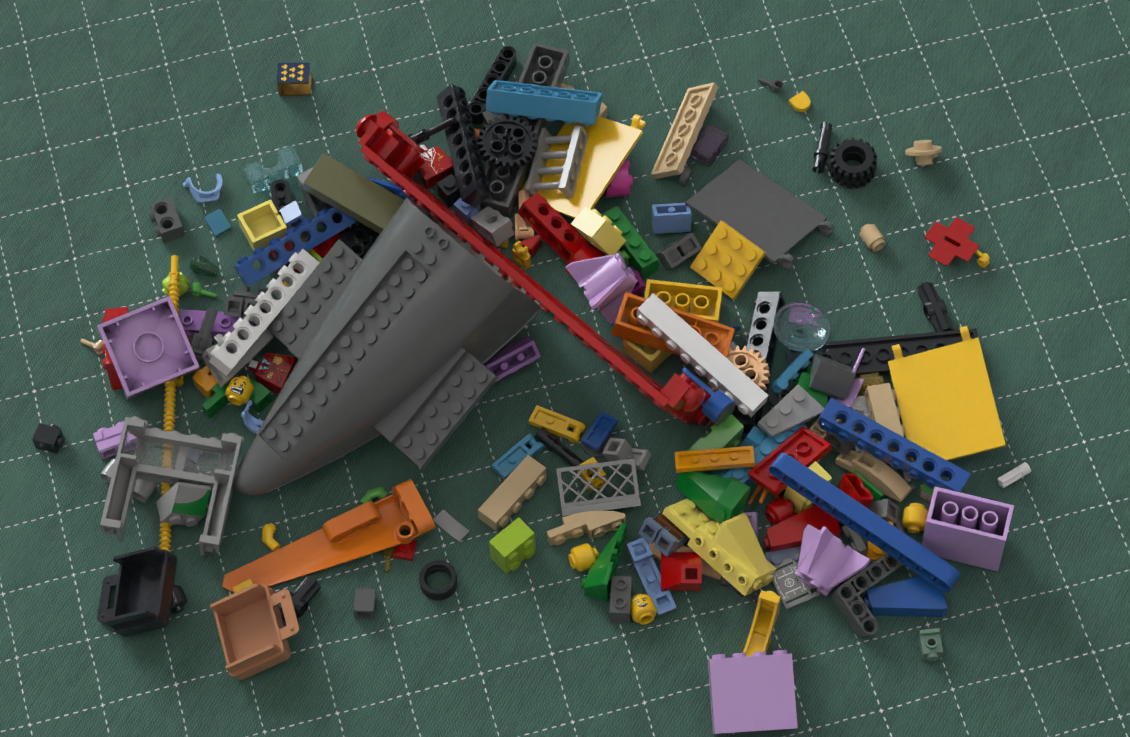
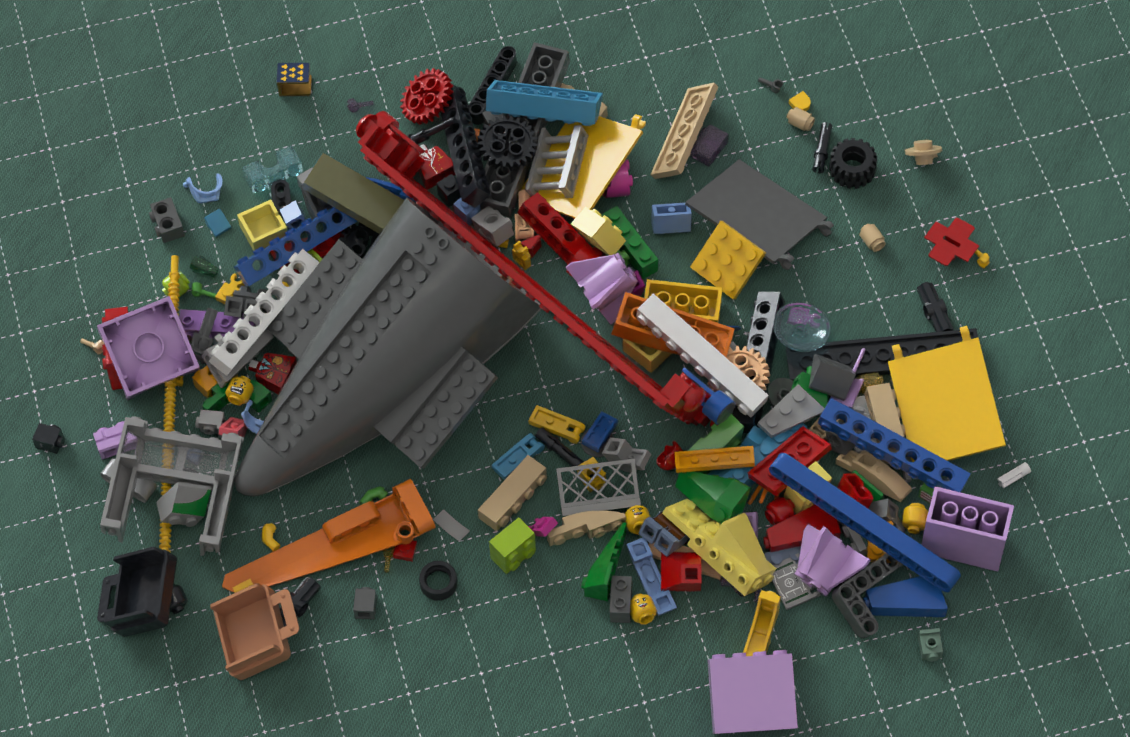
(210, 421): none -> light grey brick
(228, 289): none -> yellow plate
(233, 425): none -> coral slope
(354, 106): none -> hand
(426, 96): none -> red gear
(513, 357): medium lavender brick -> none
(543, 526): none -> dark pink plate
(582, 557): yellow head -> none
(635, 517): none -> yellow head
(666, 459): none -> red hair
(678, 251): dark grey brick -> none
(685, 176): dark grey tile -> none
(791, 373): dark azure plate -> none
(800, 119): none -> tan brick

